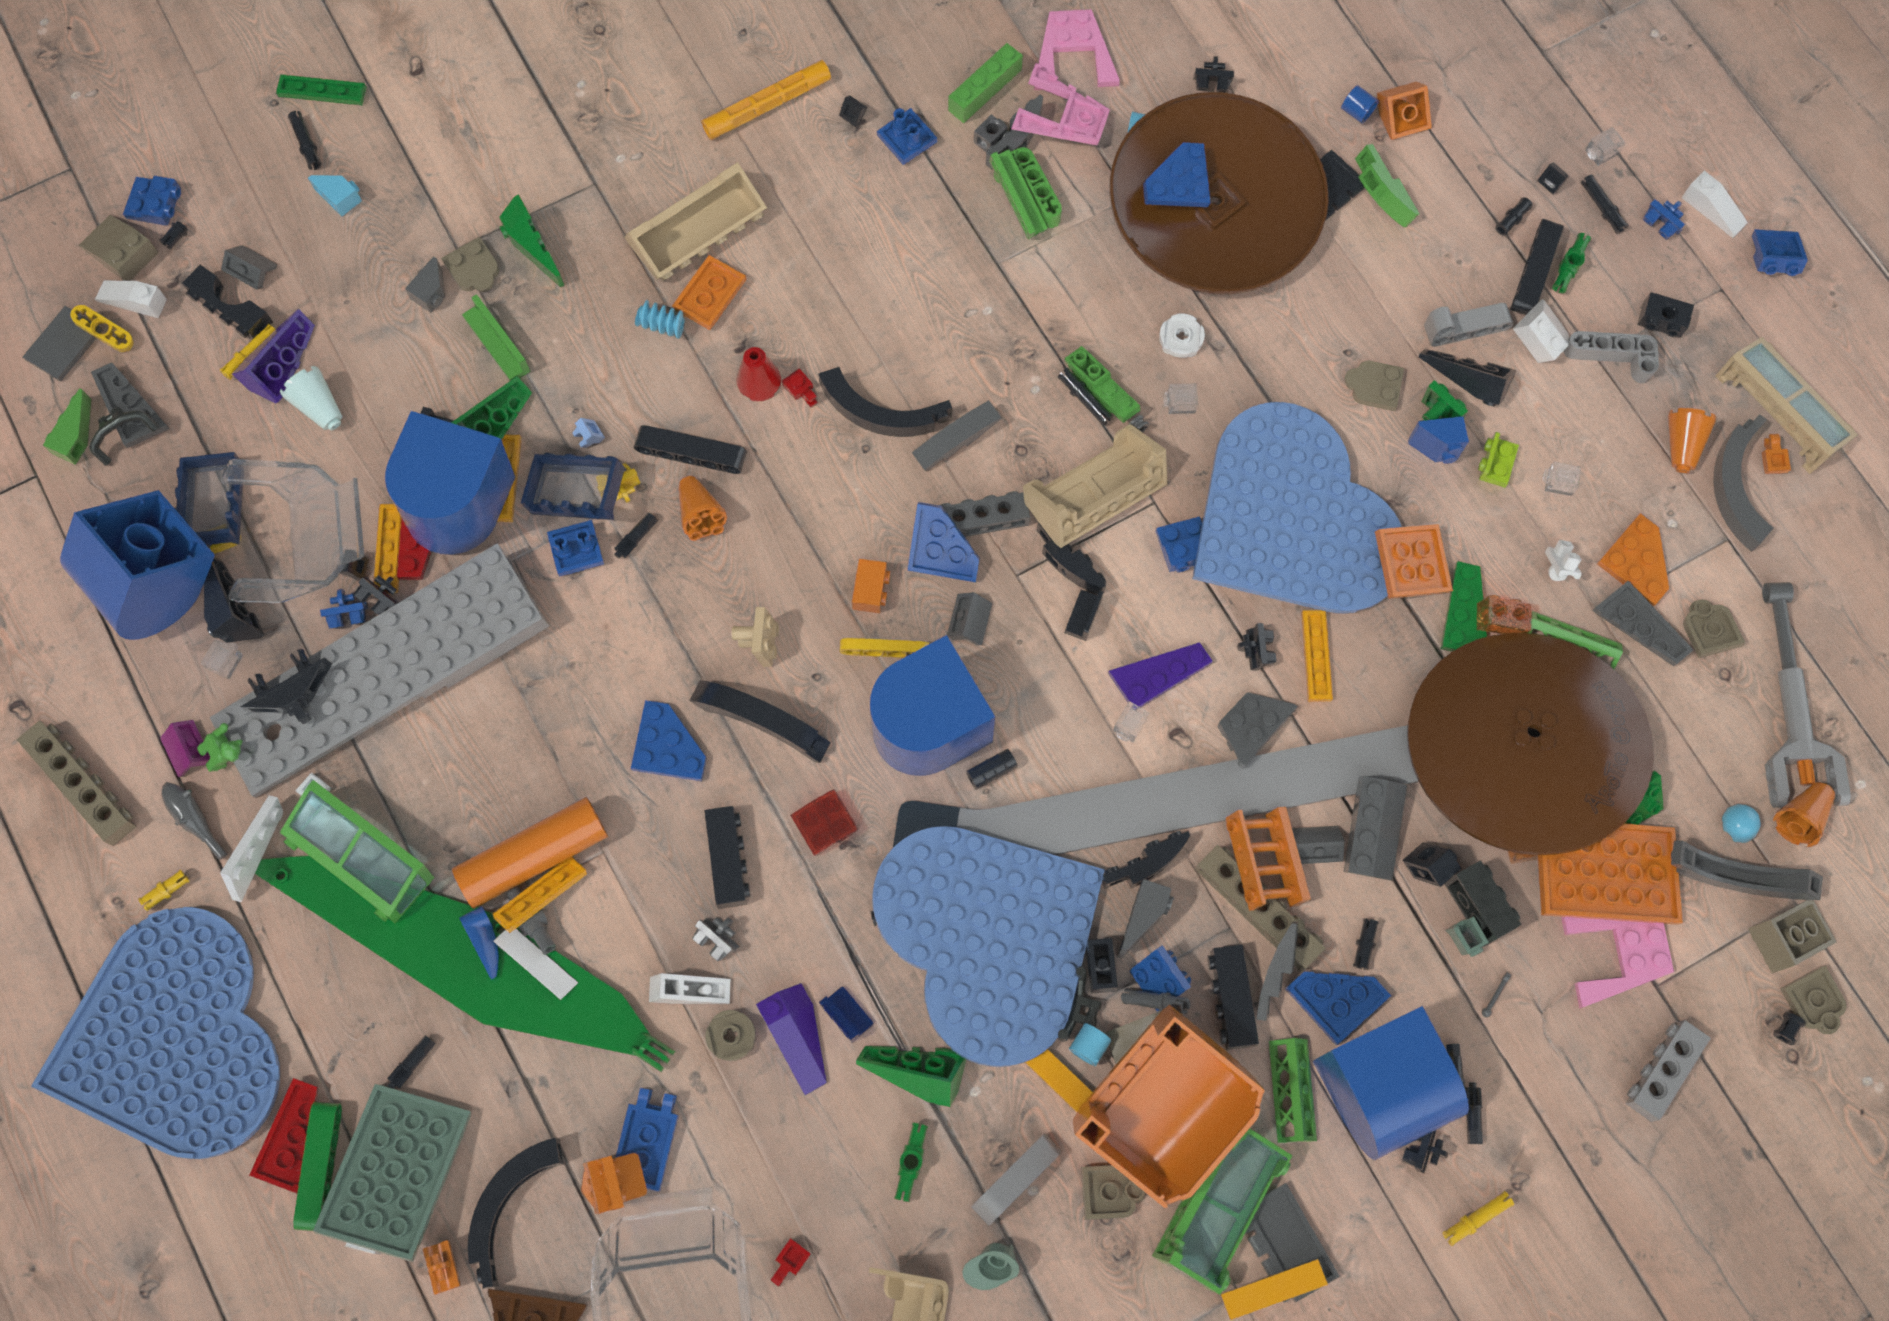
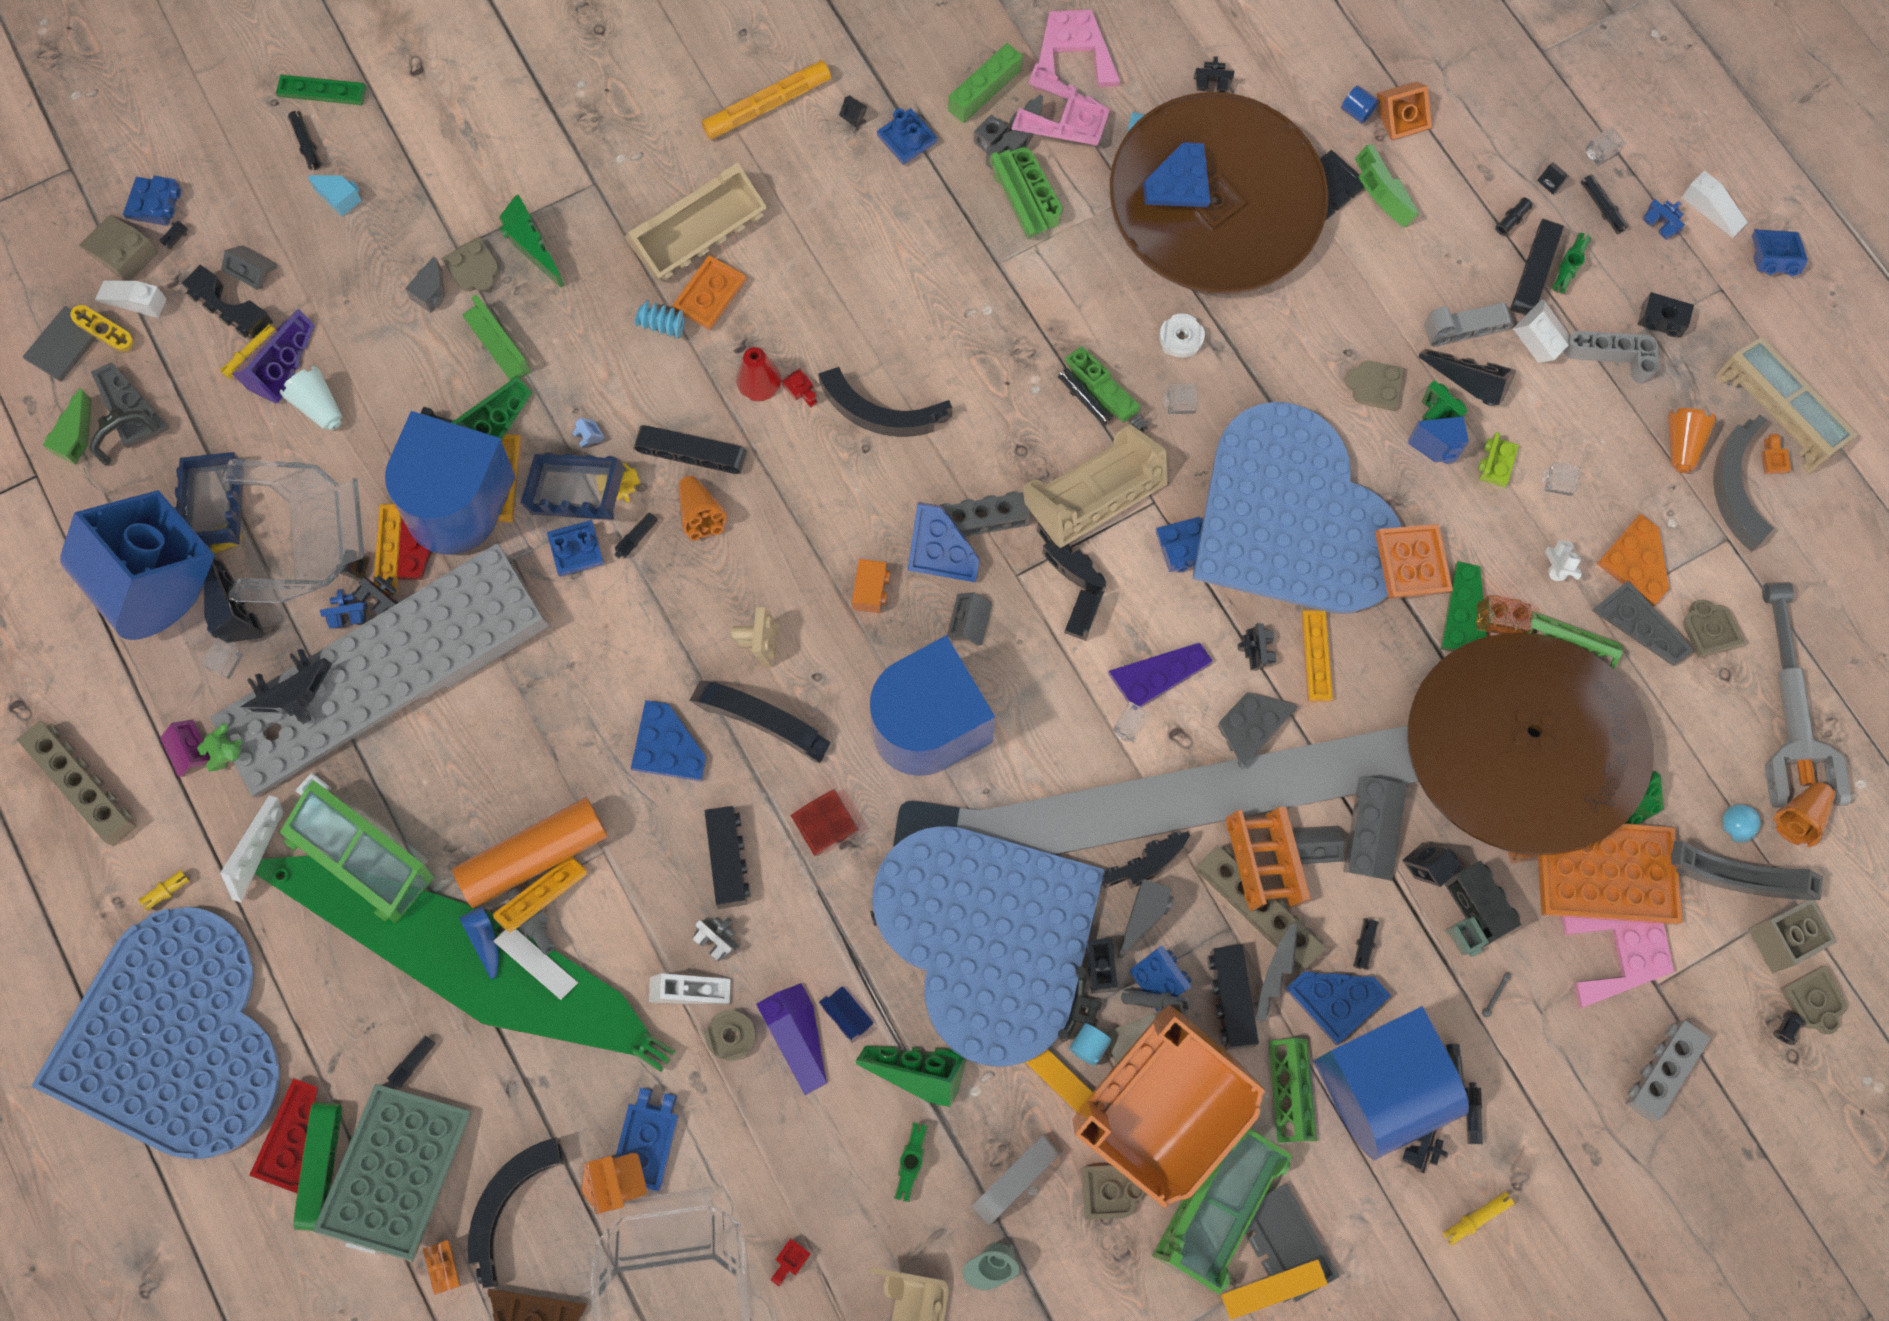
(189, 816): dark grey piece -> none
(879, 647): yellow beam -> none
(956, 435): dark grey slope -> none
(991, 769): black axle -> none

